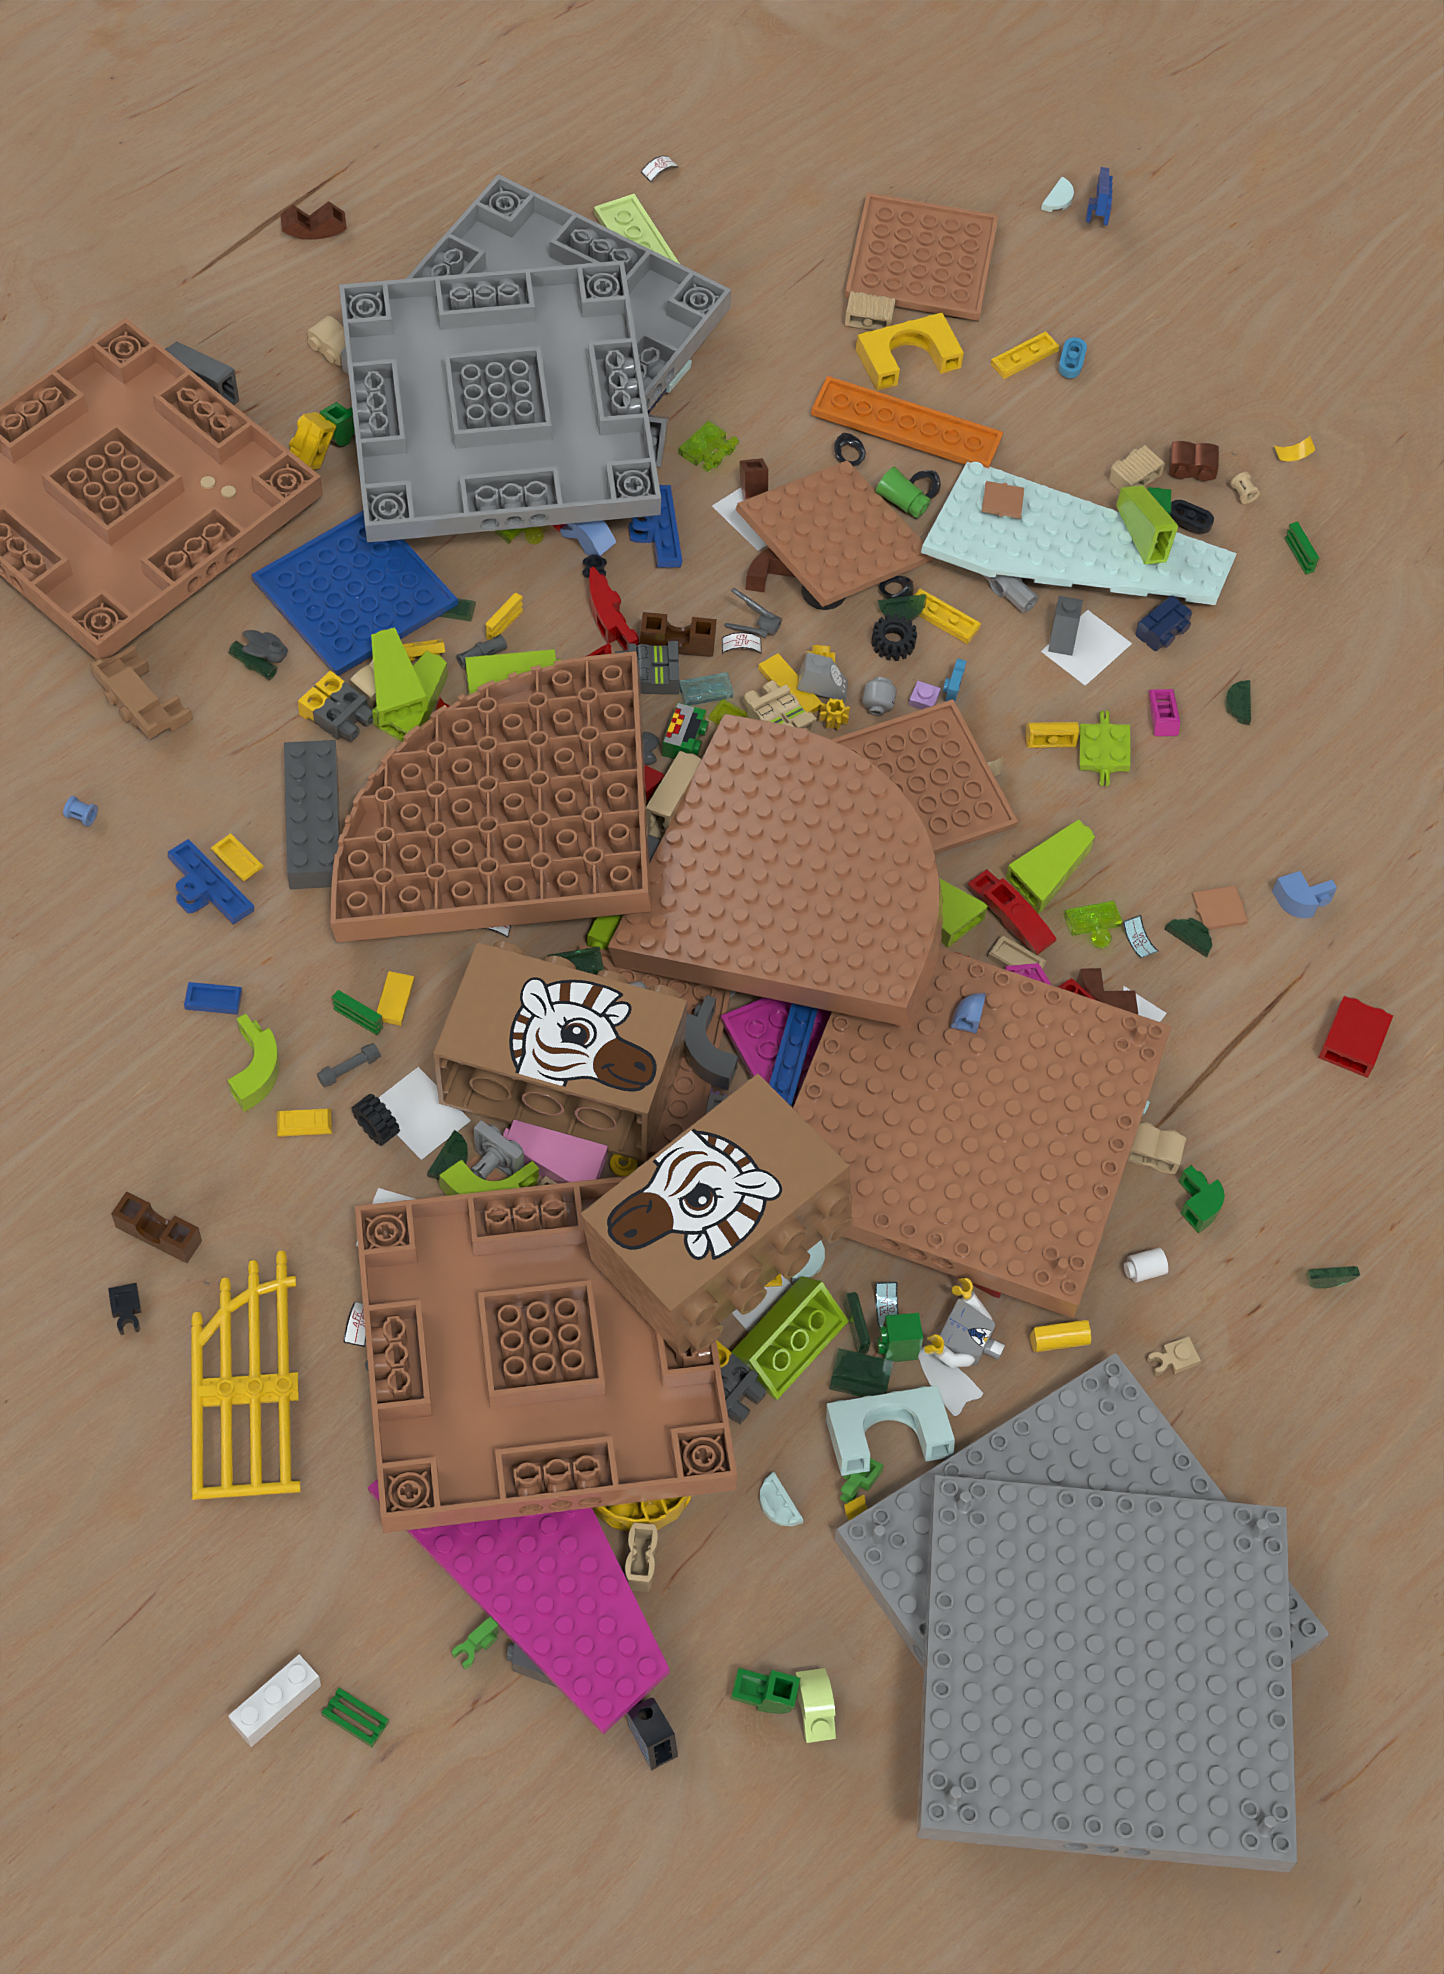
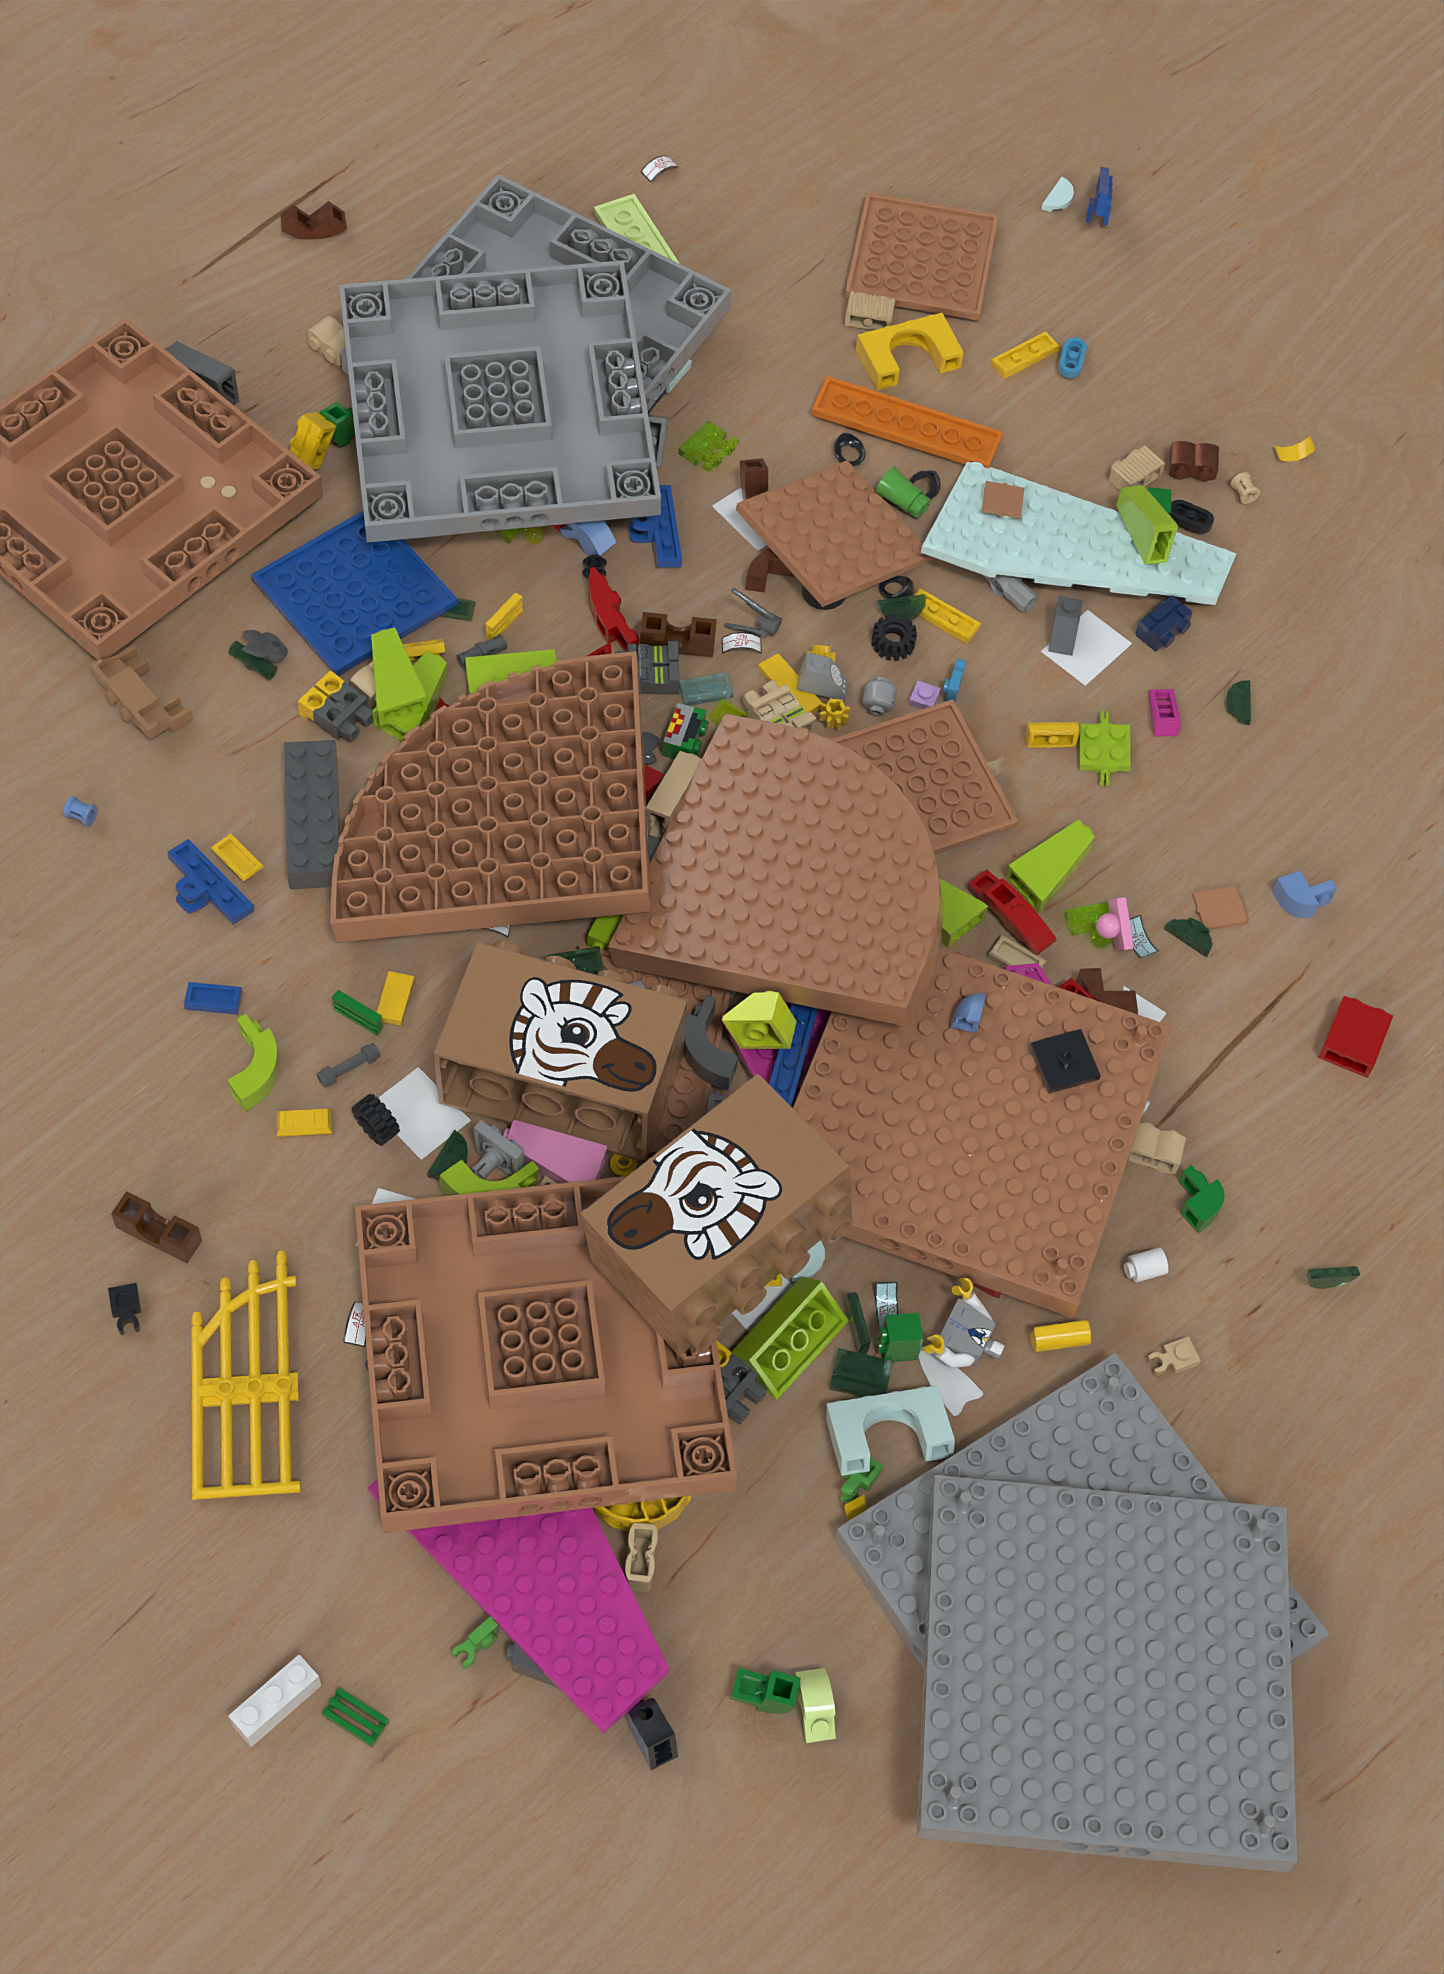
(761, 1022): none -> neon yellow slope
(777, 1503): light aqua tile -> none
(1064, 1061): none -> black plate
(1116, 924): none -> bright pink tile
(1301, 548): green tile -> none

